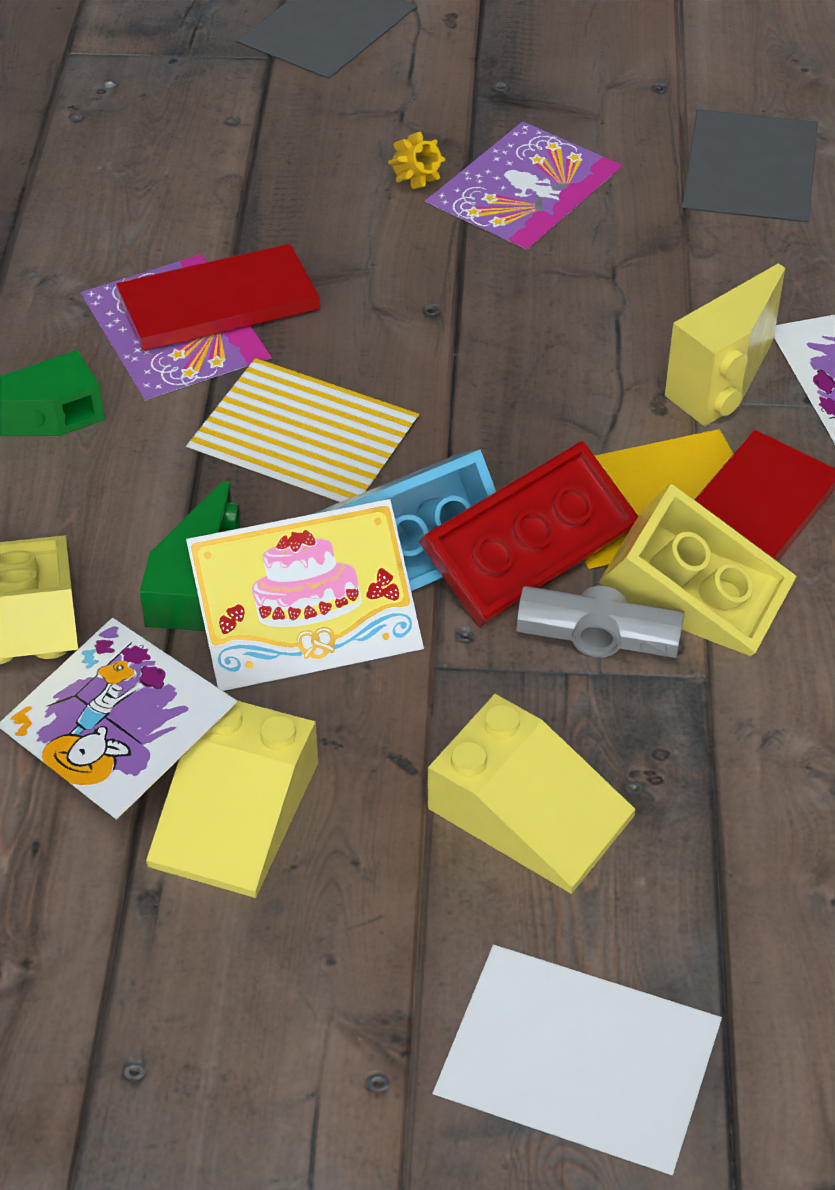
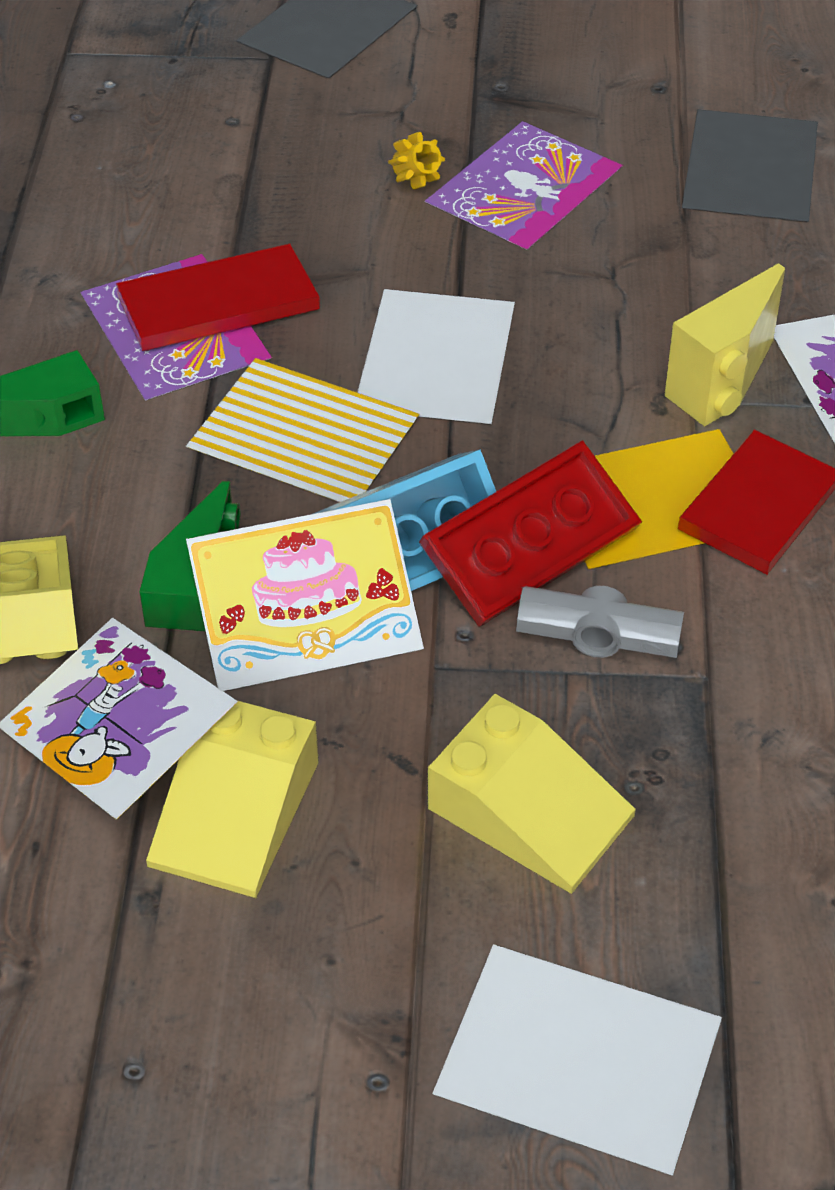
(438, 354): none -> white sticker
(699, 565): light yellow slope -> none

